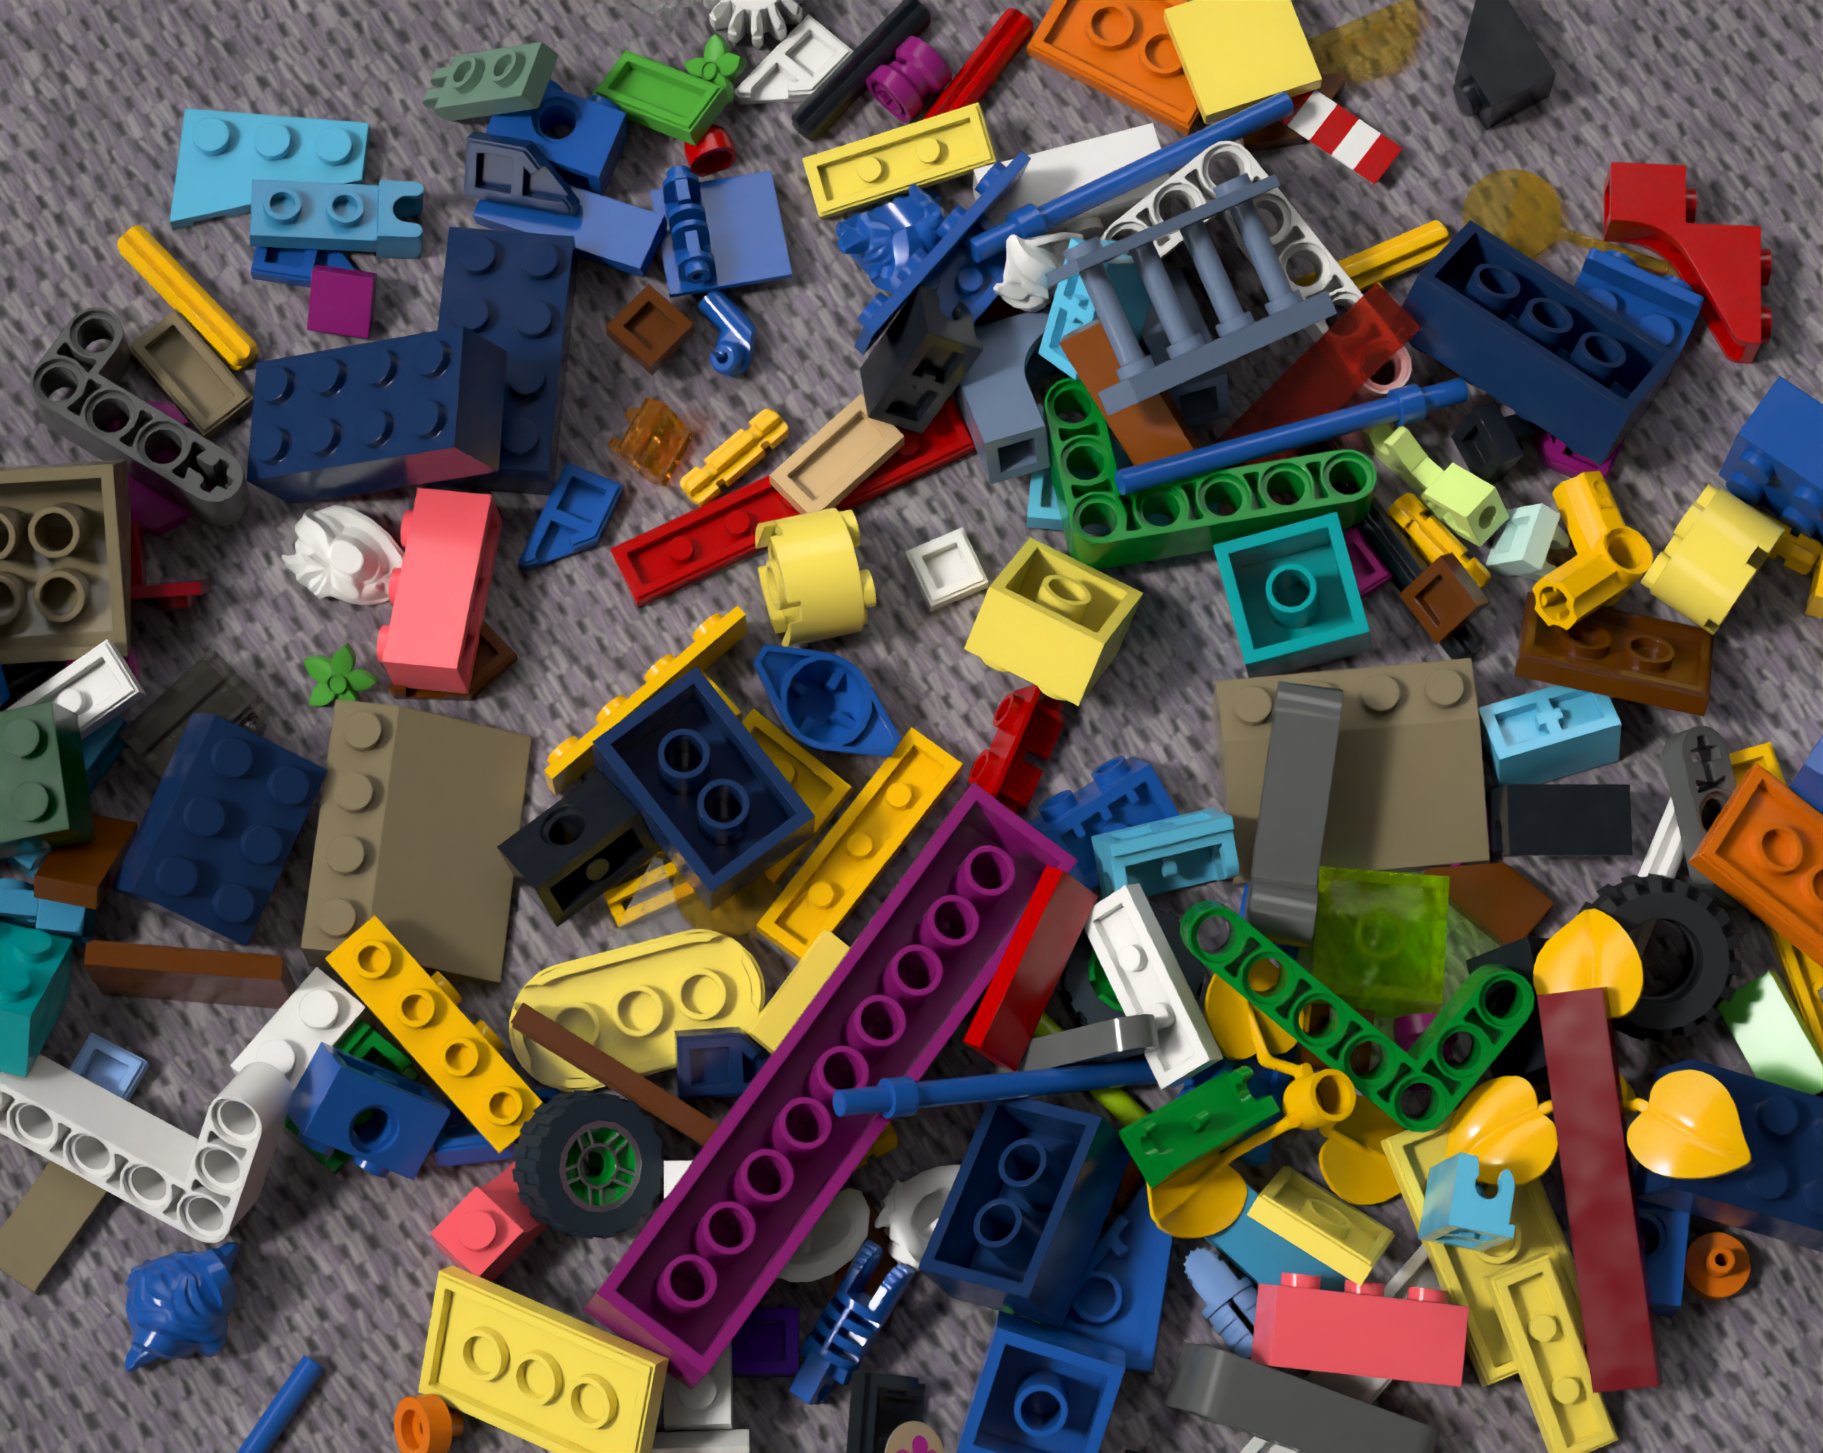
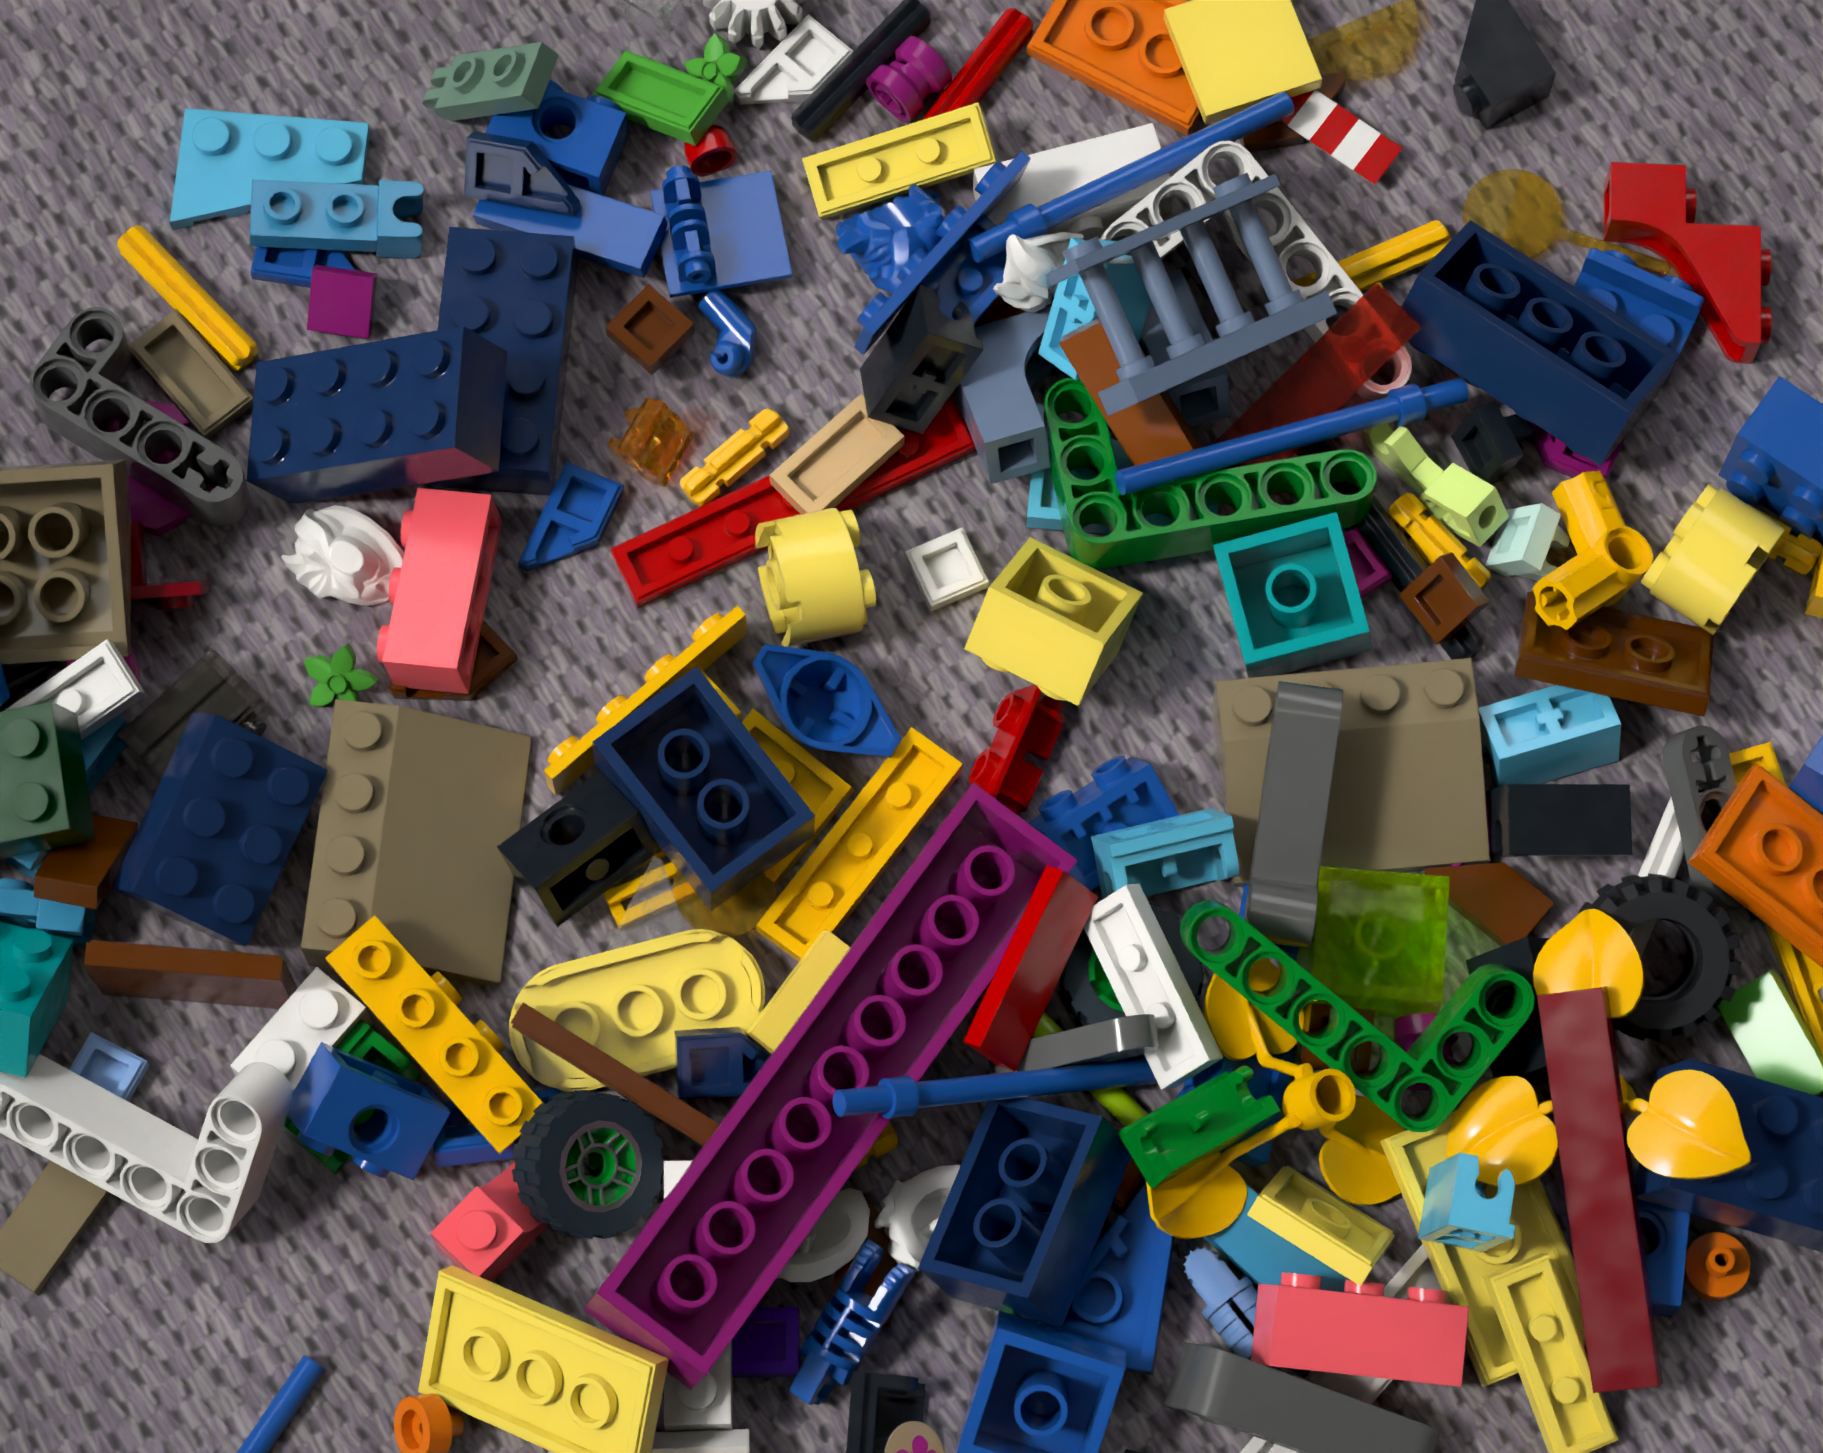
(180, 1305): blue hair -> none

